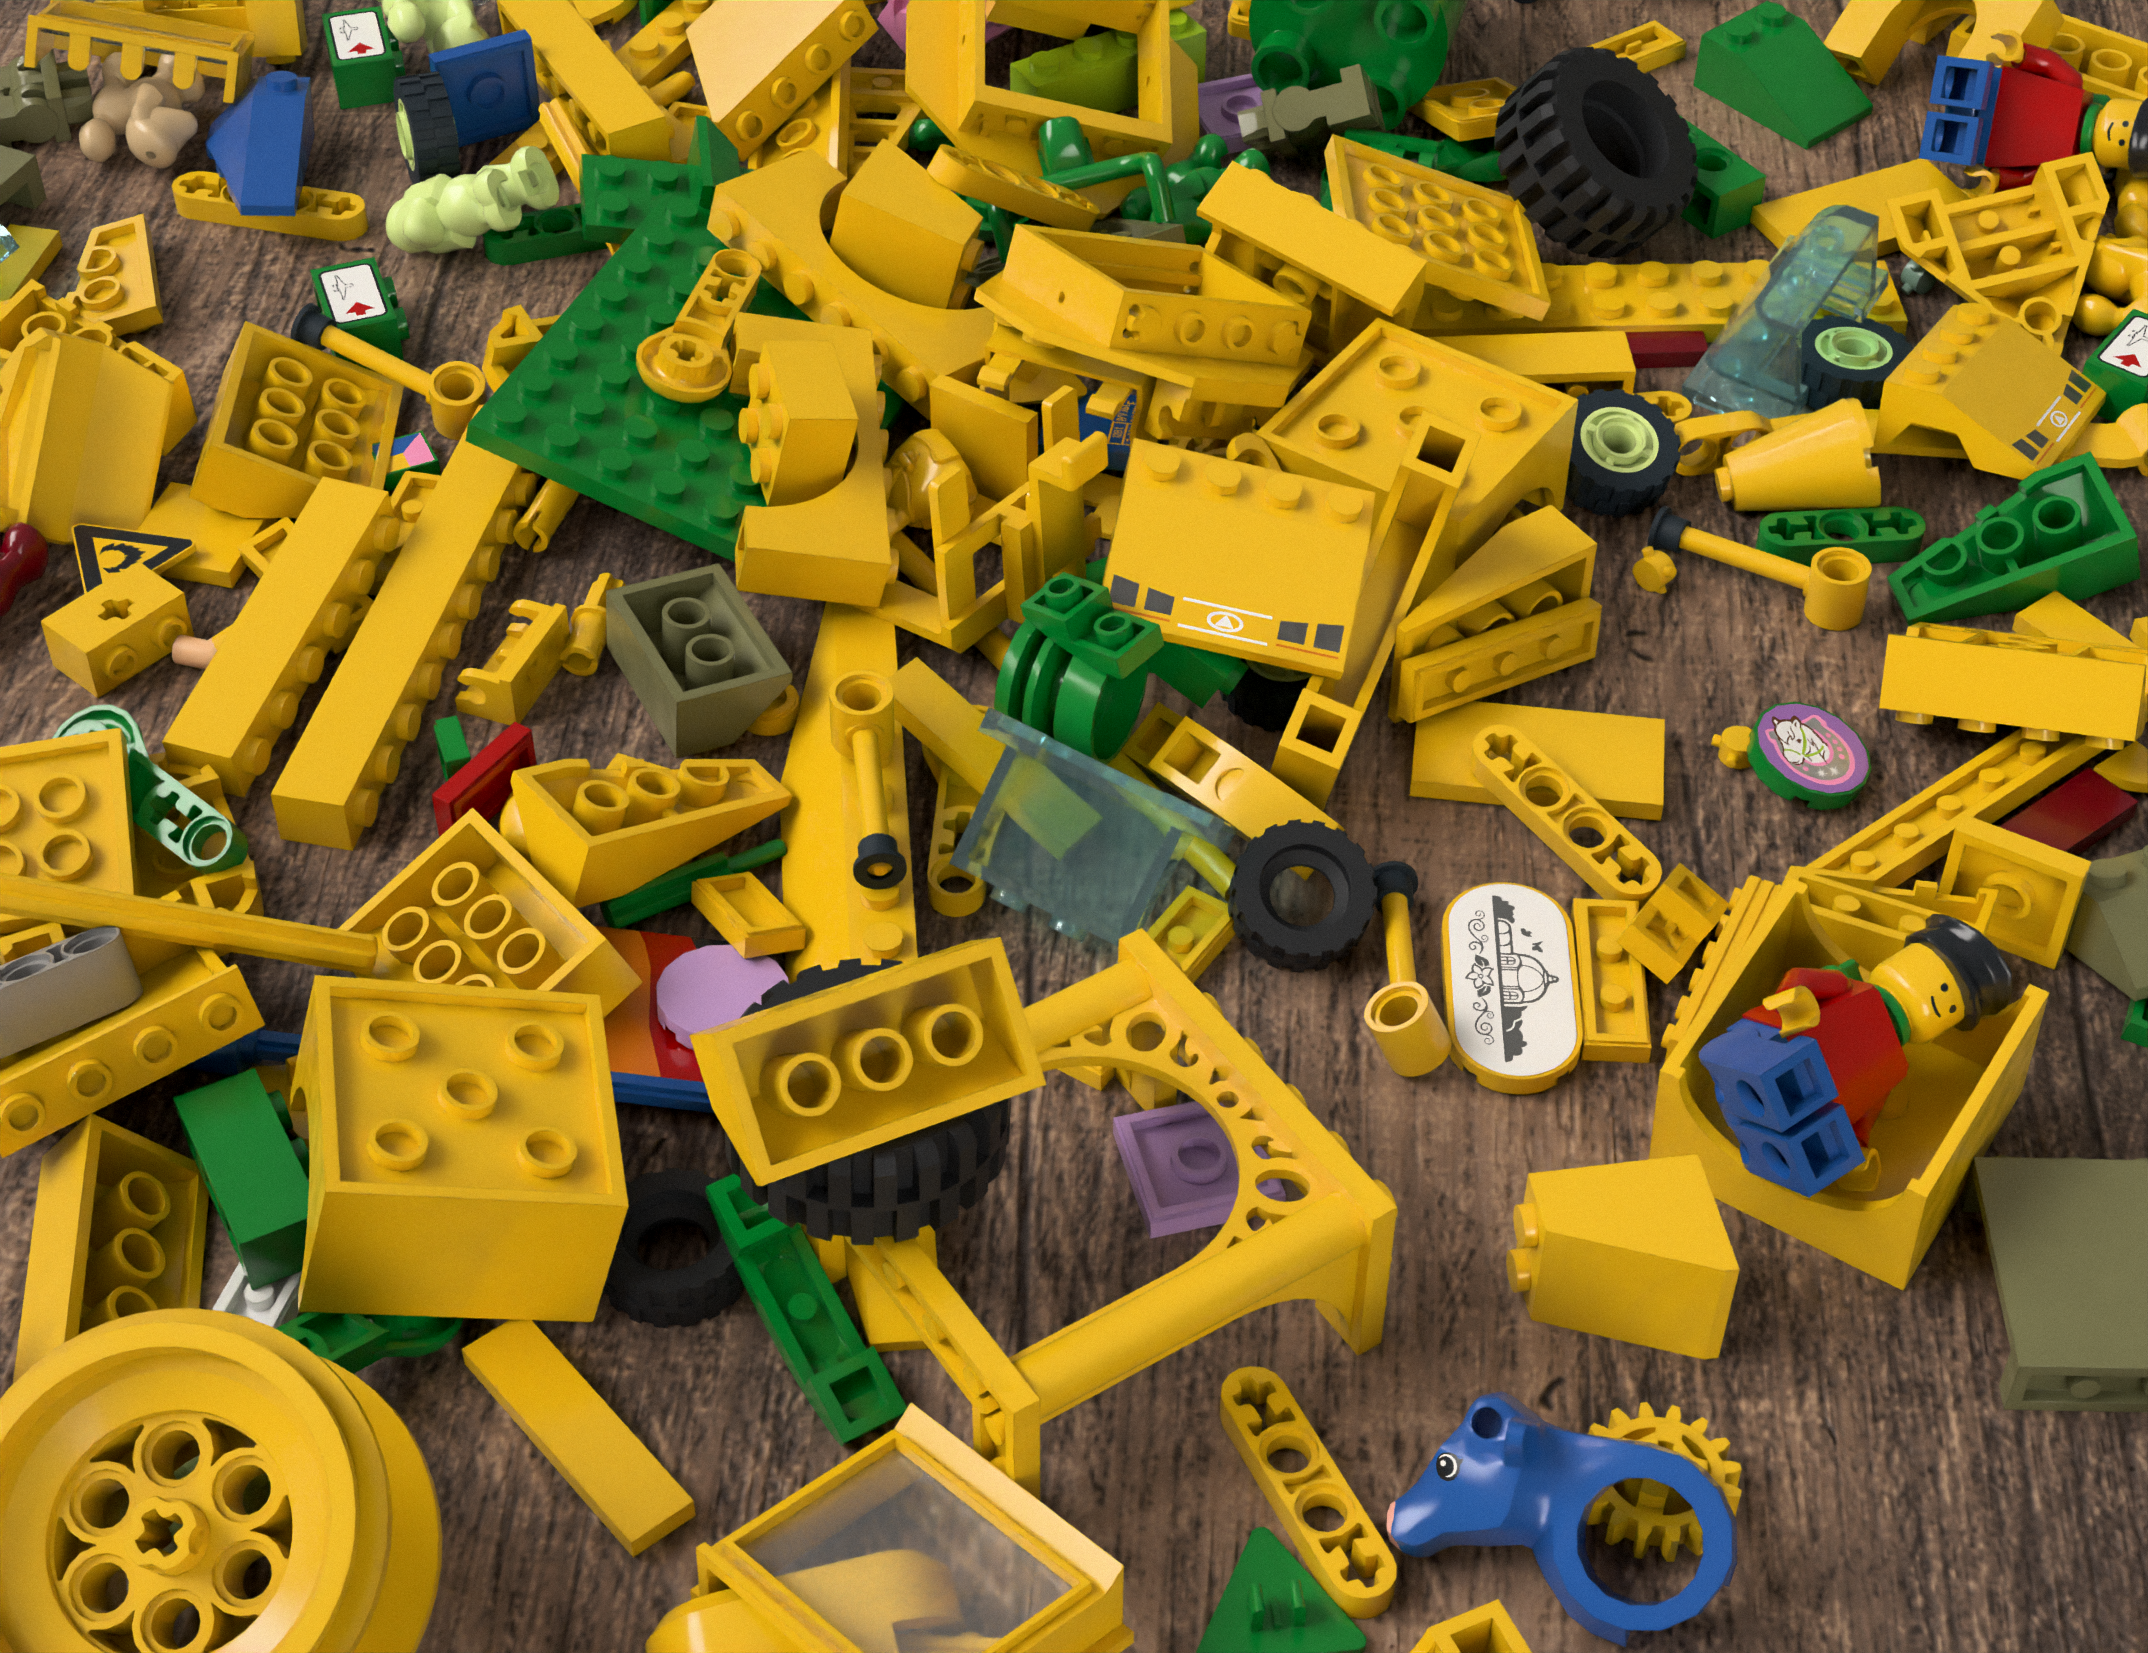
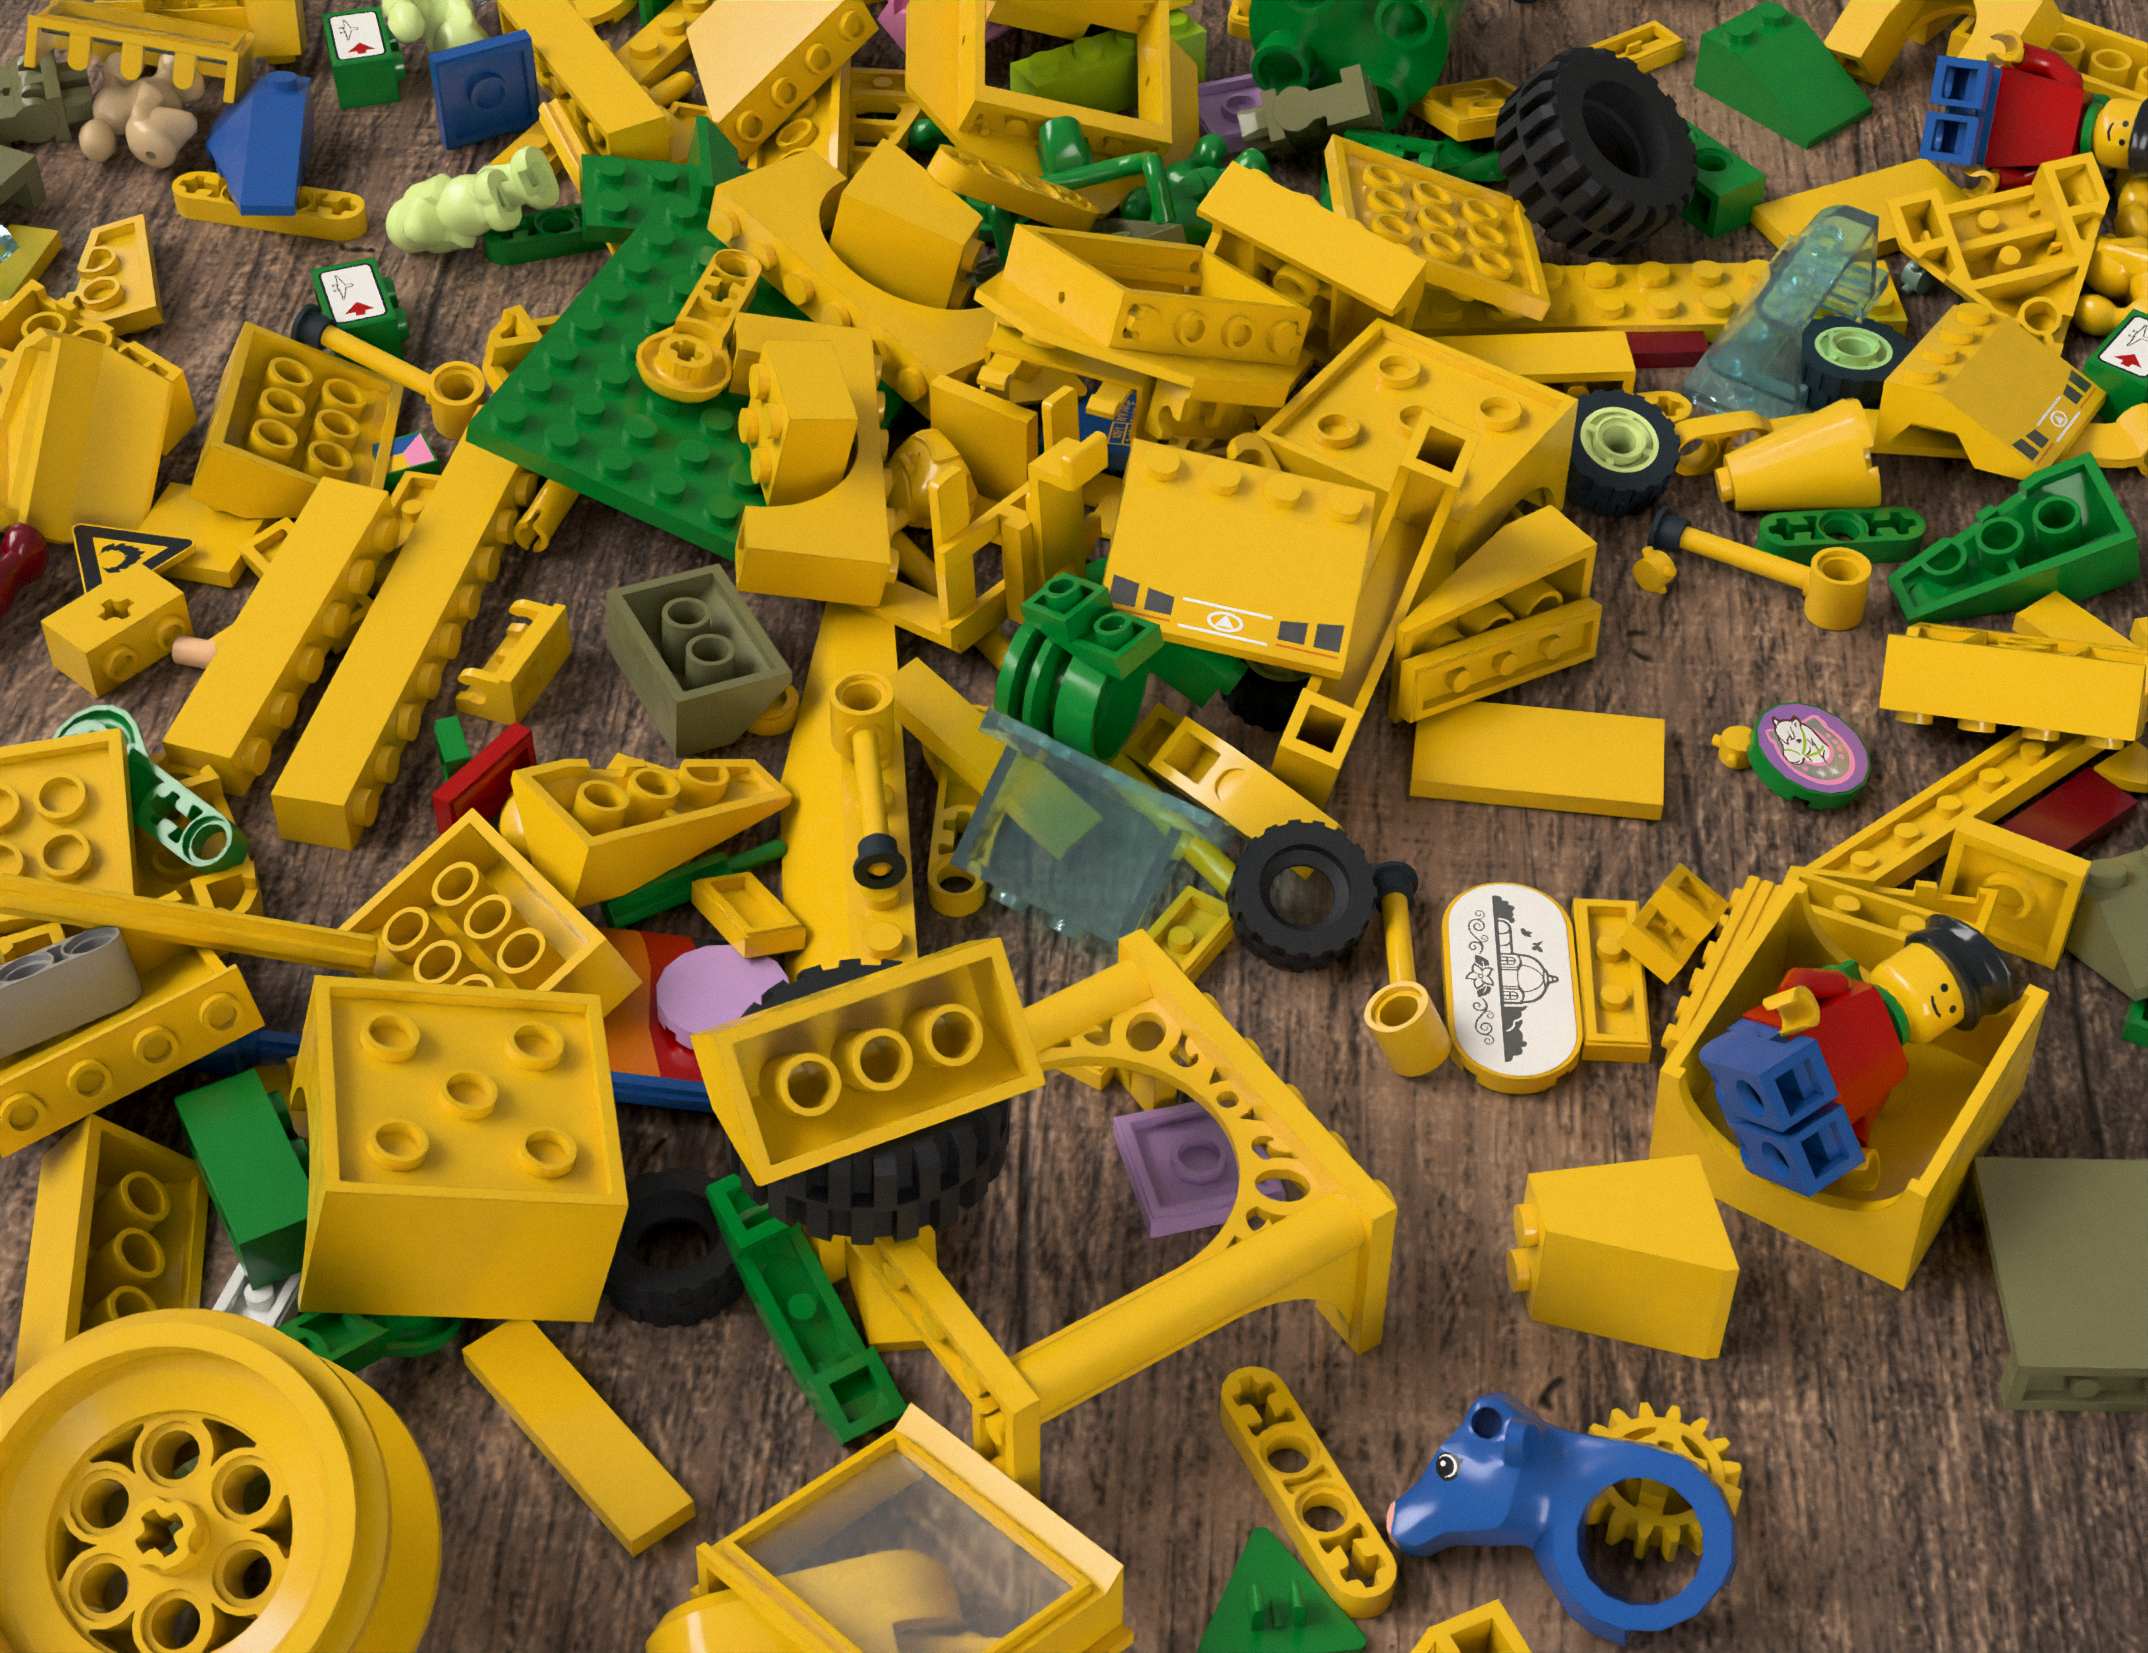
(426, 126): black wheel -> none
(589, 632): yellow axle -> none
(1572, 811): yellow beam -> none

